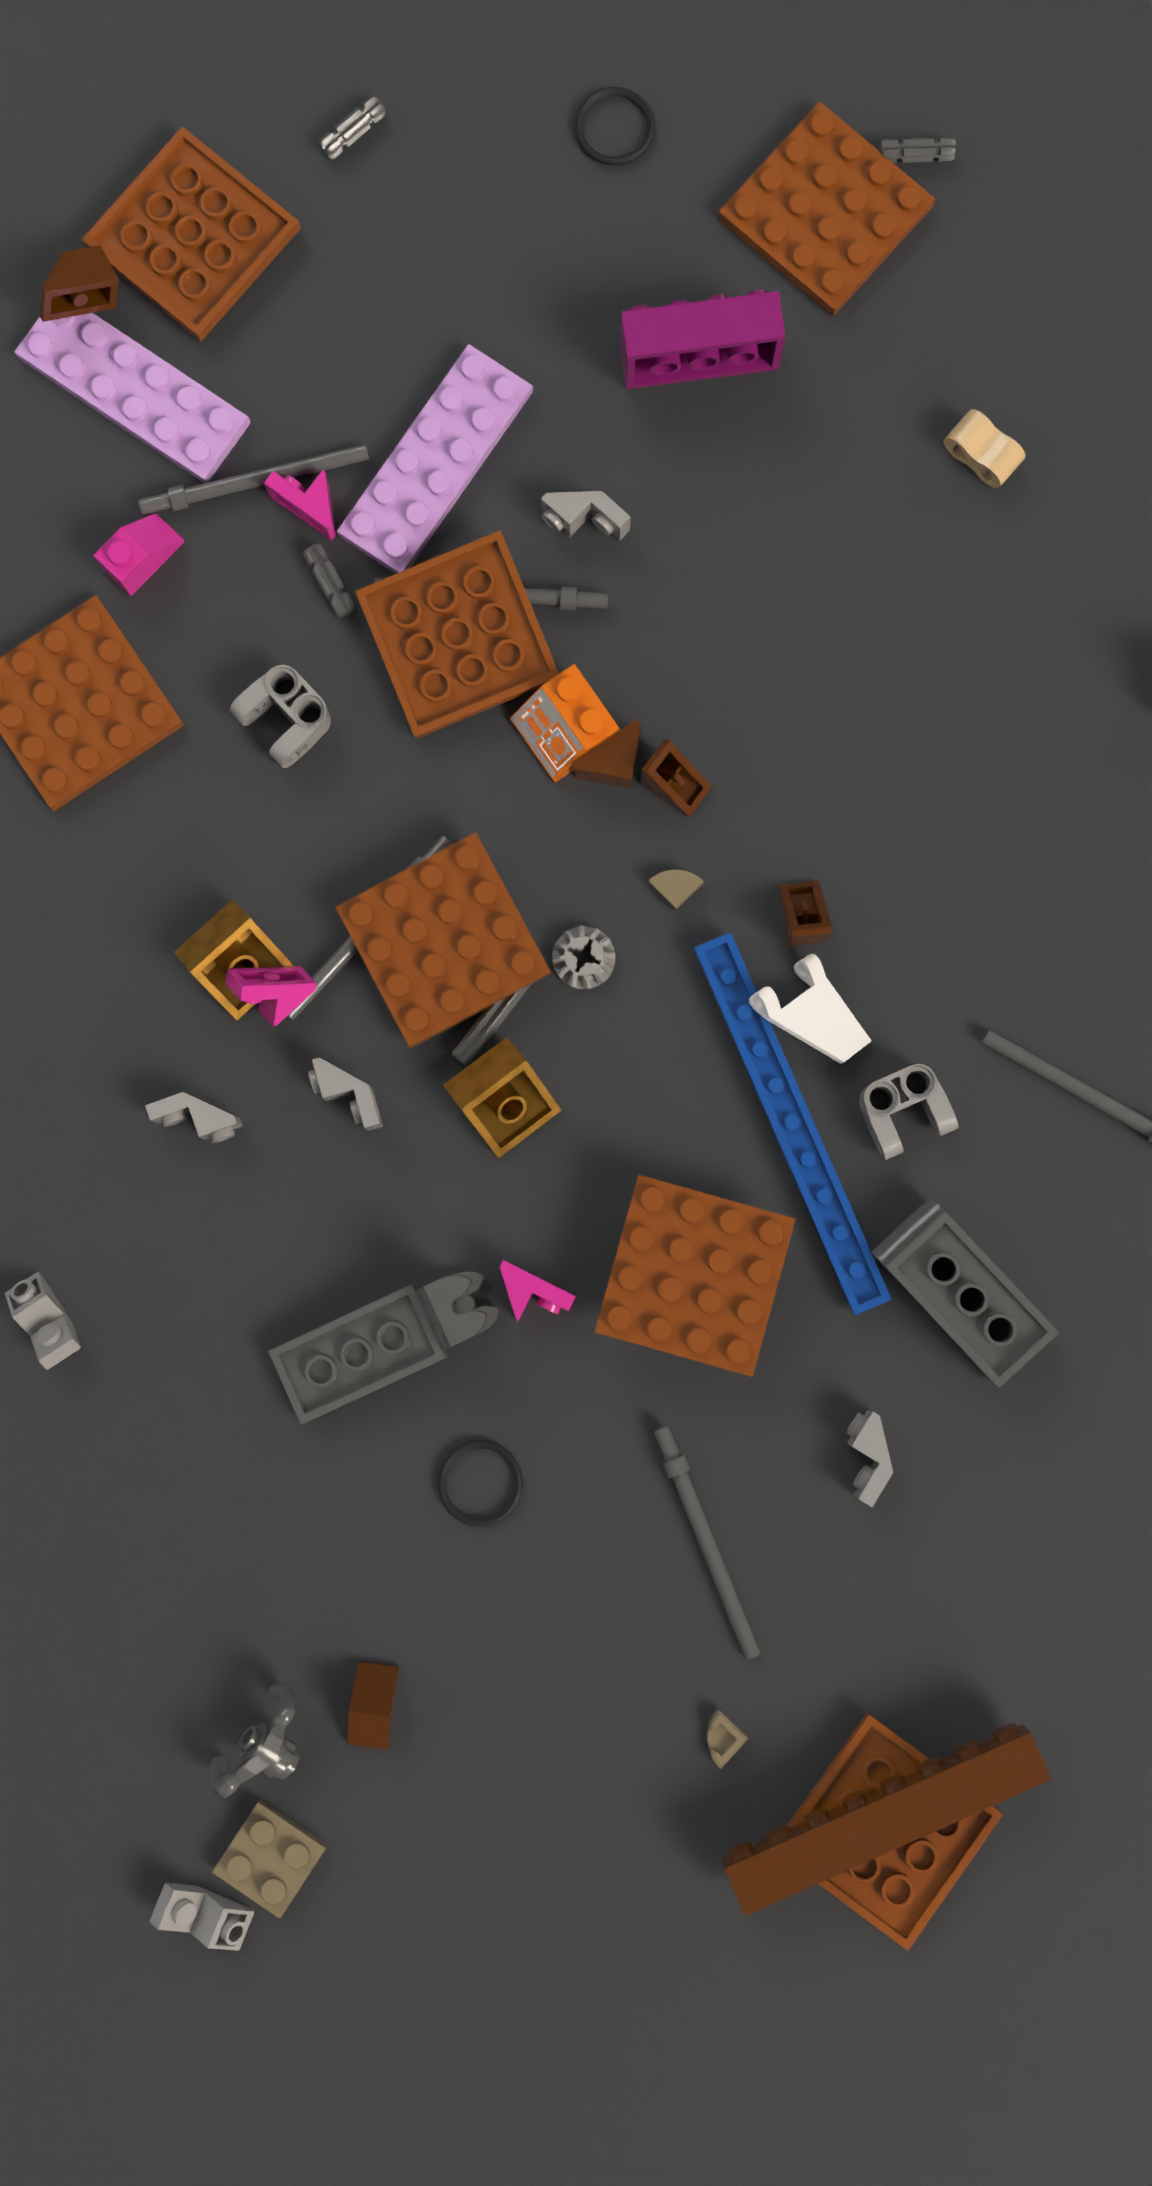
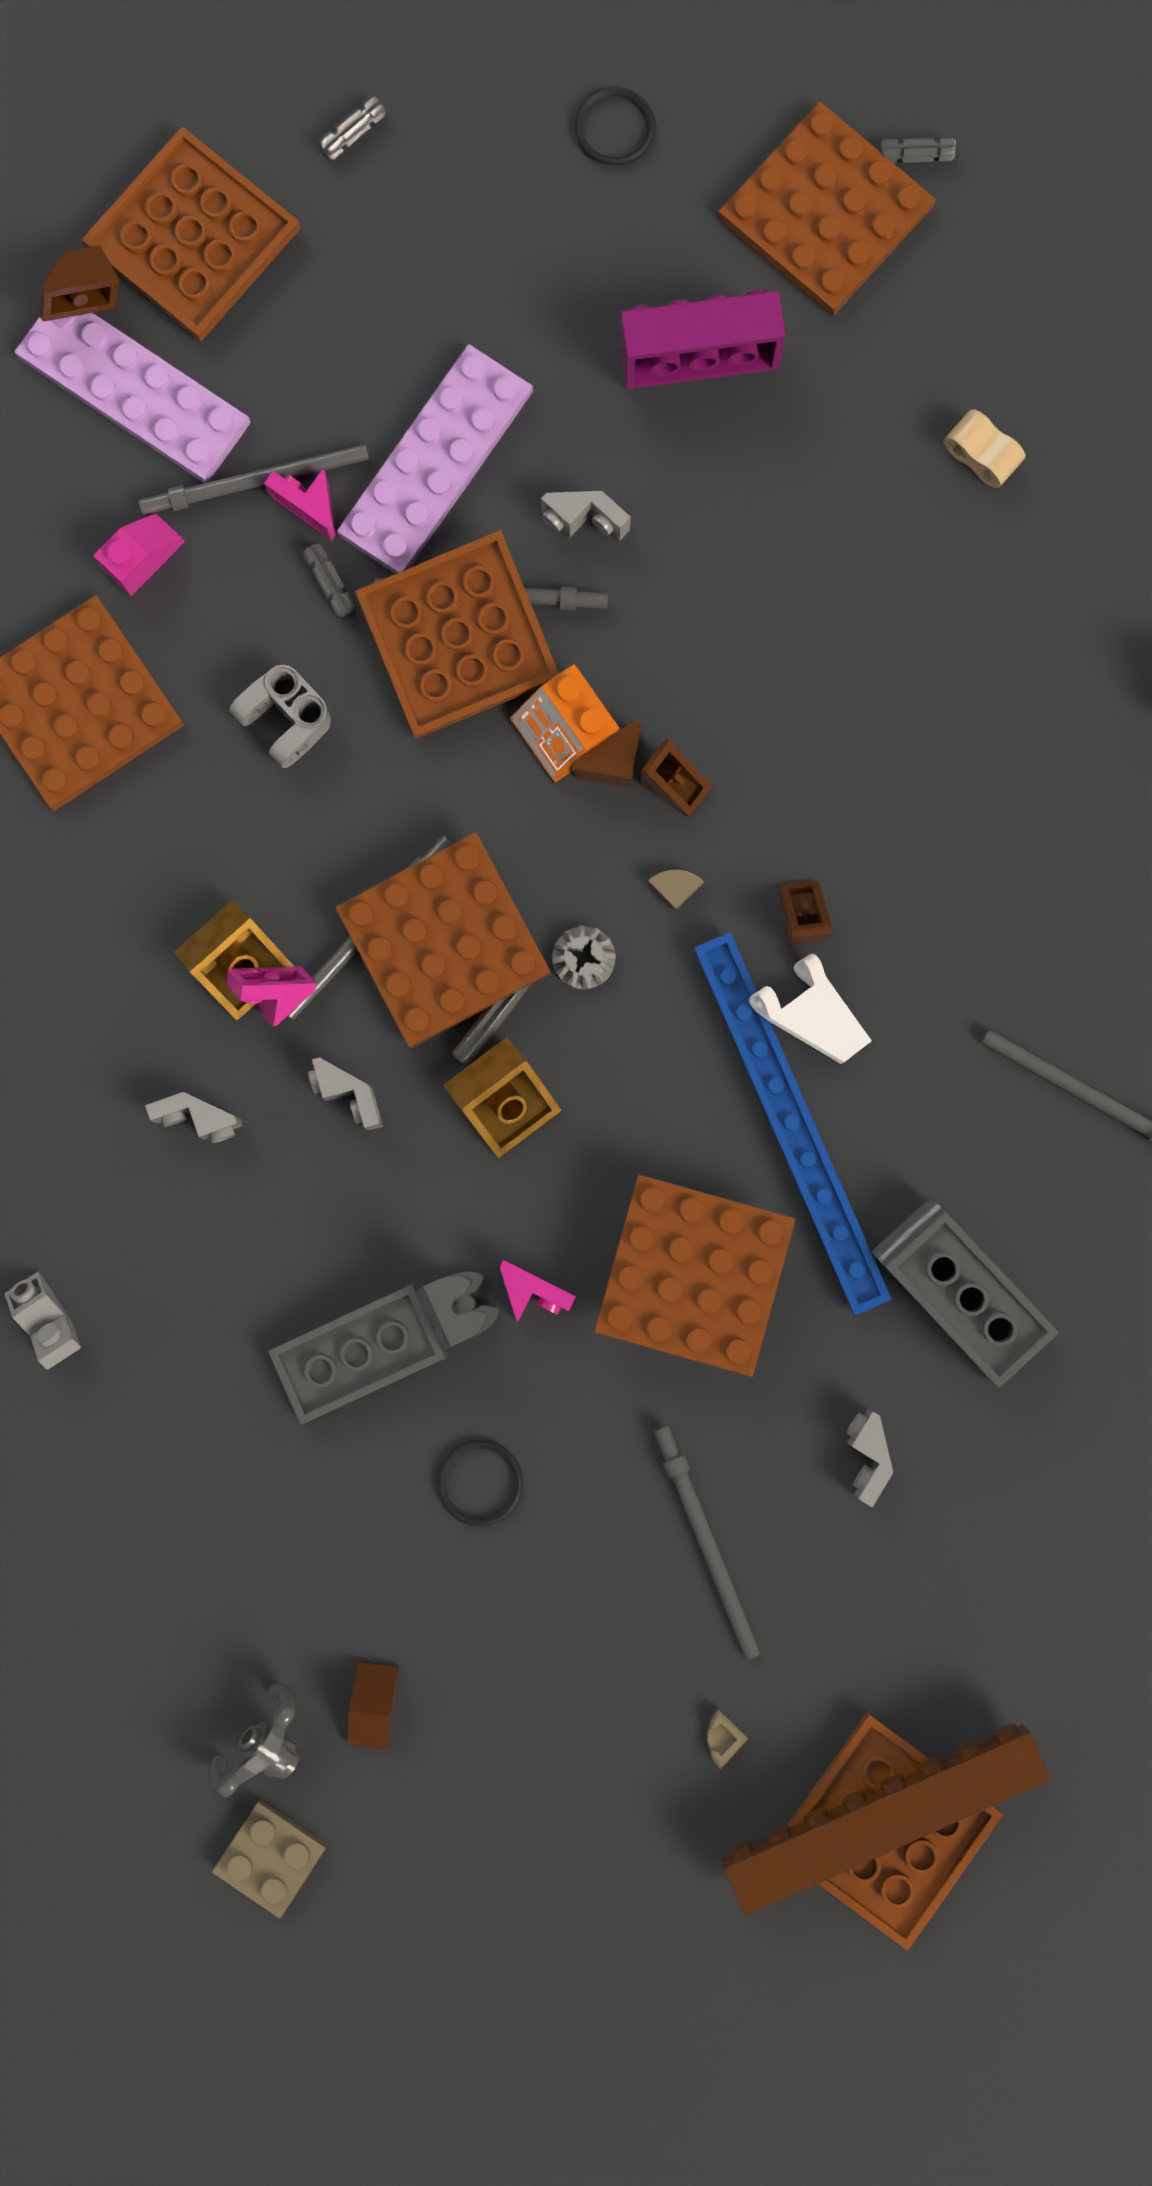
(204, 1914): light grey slope -> none
(900, 1097): light grey piece -> none

